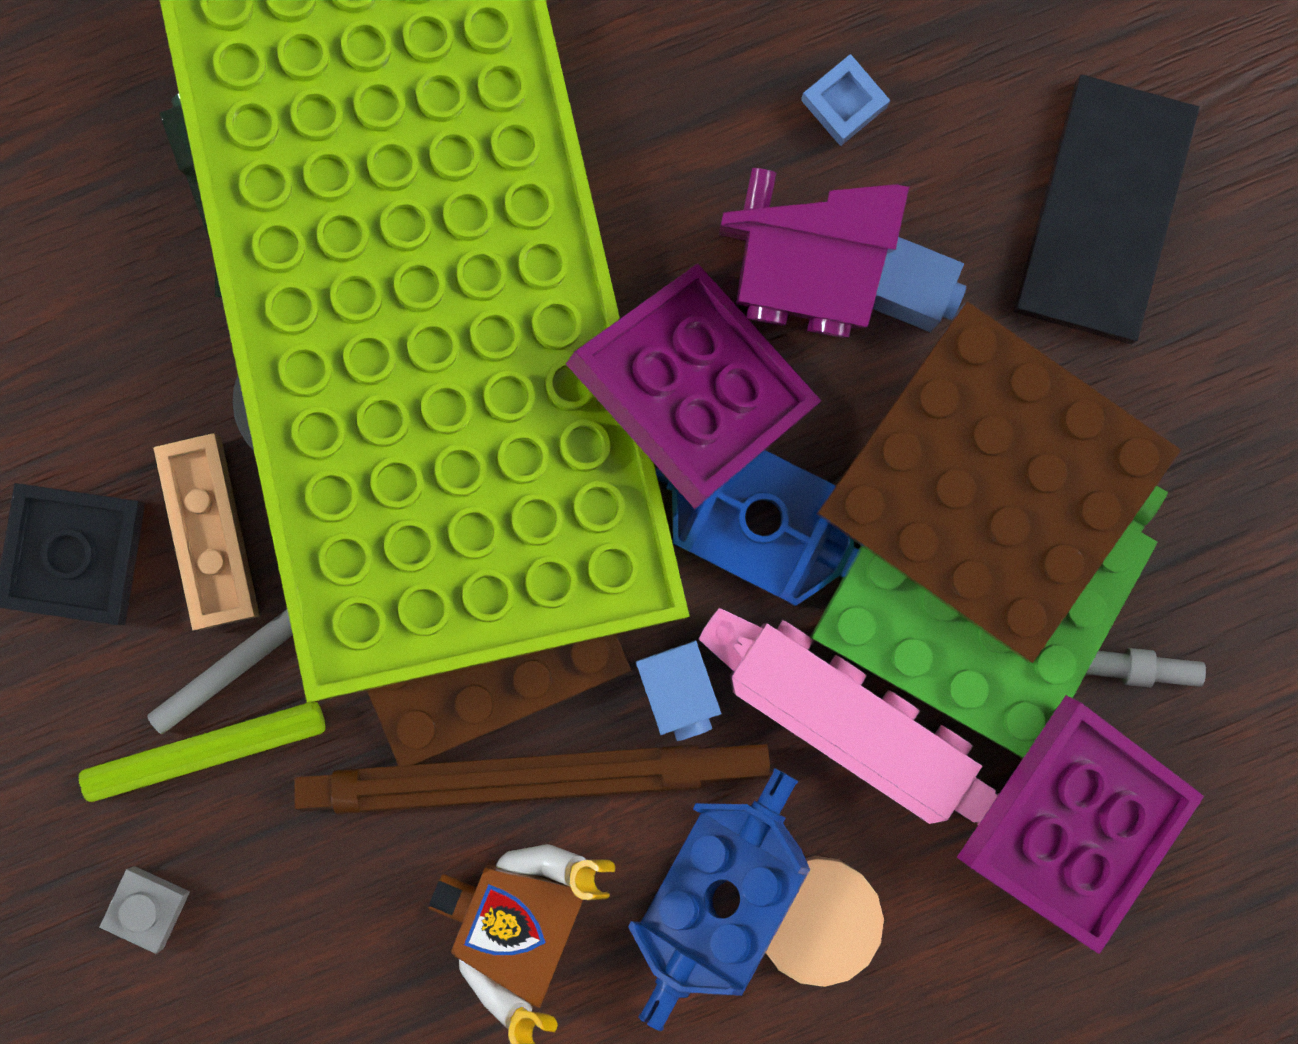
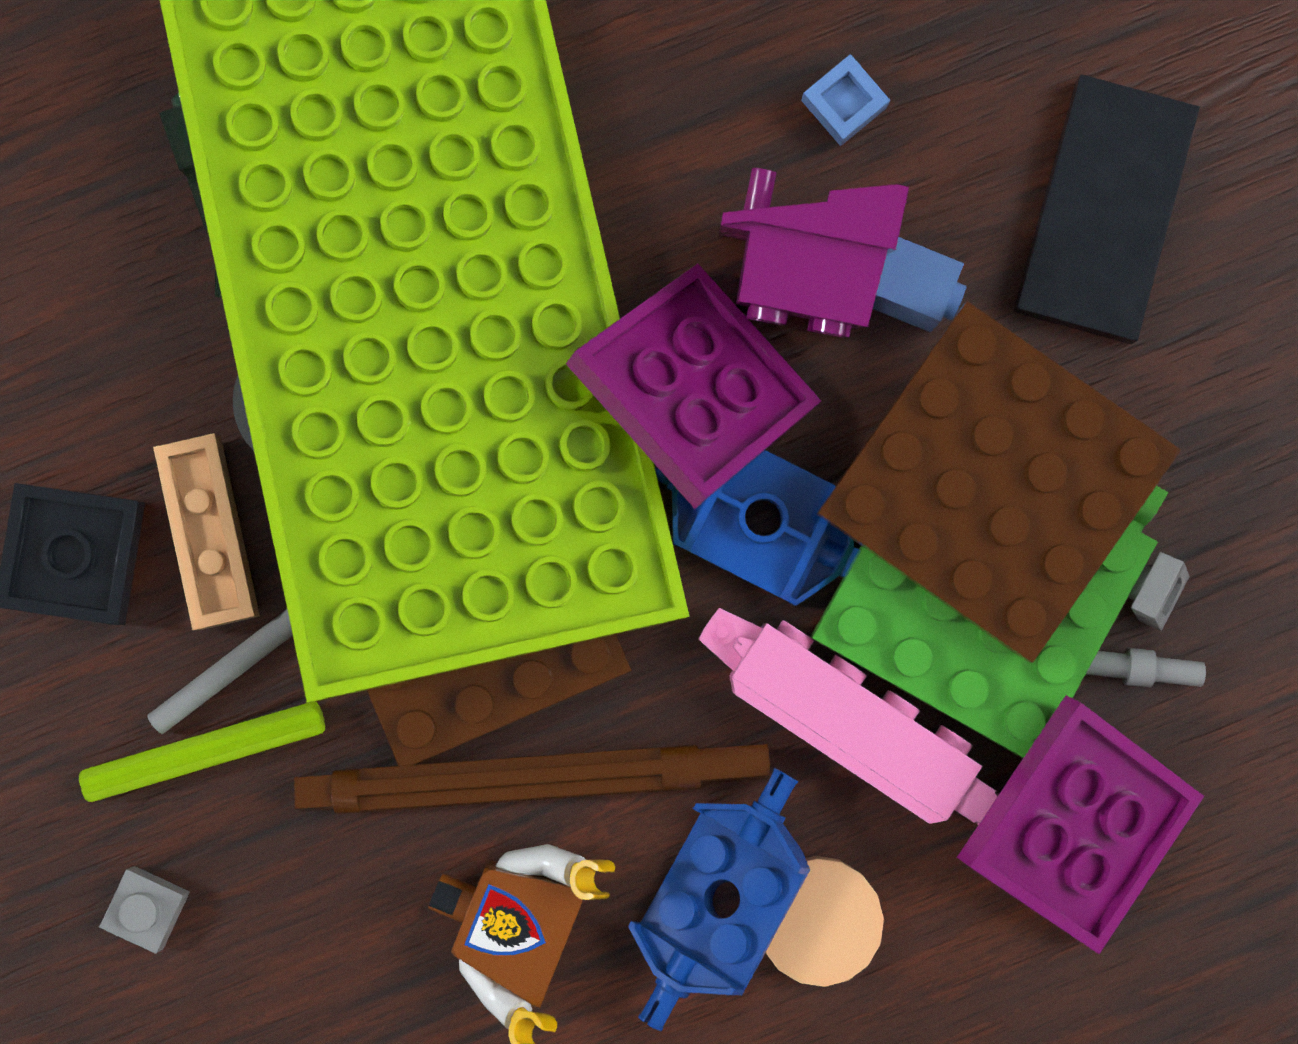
(679, 691): medium blue brick -> none
(1158, 590): none -> light grey plate

